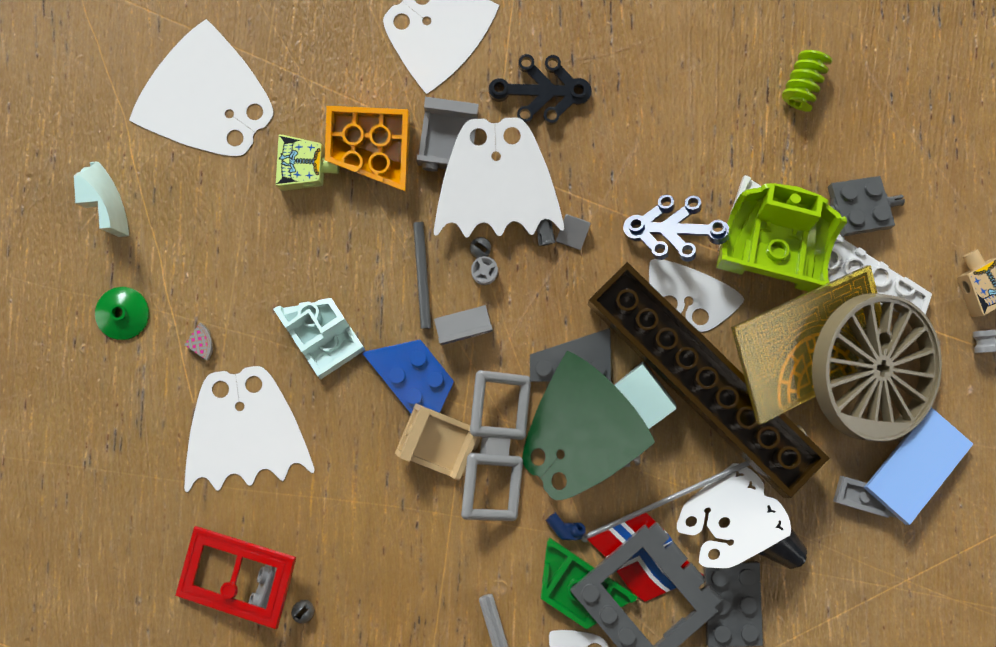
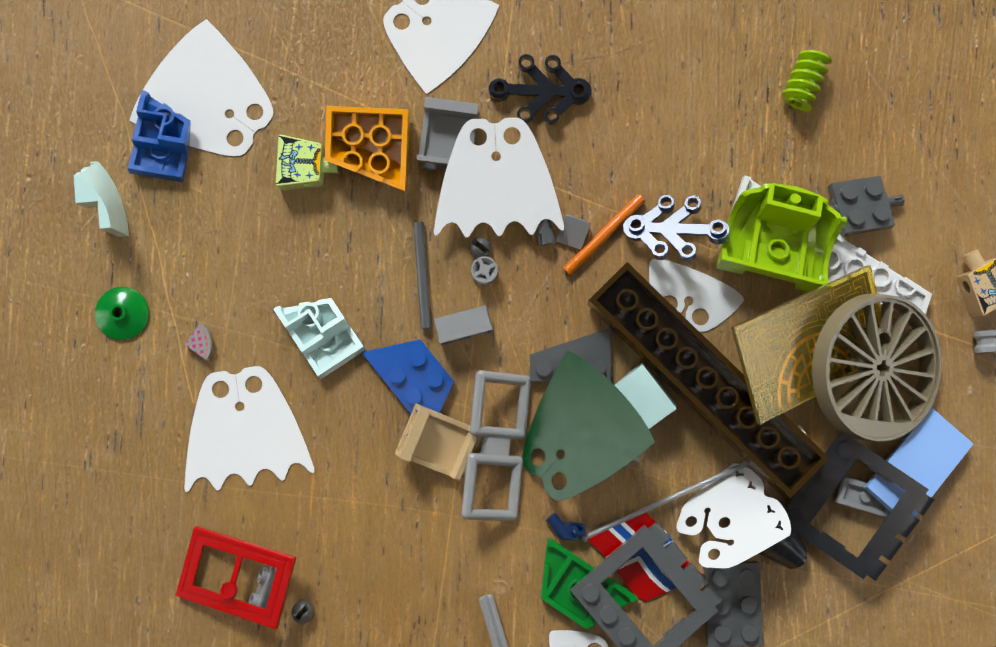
(159, 141): none -> blue slope
(604, 234): none -> orange bar
(819, 487): none -> black hinge

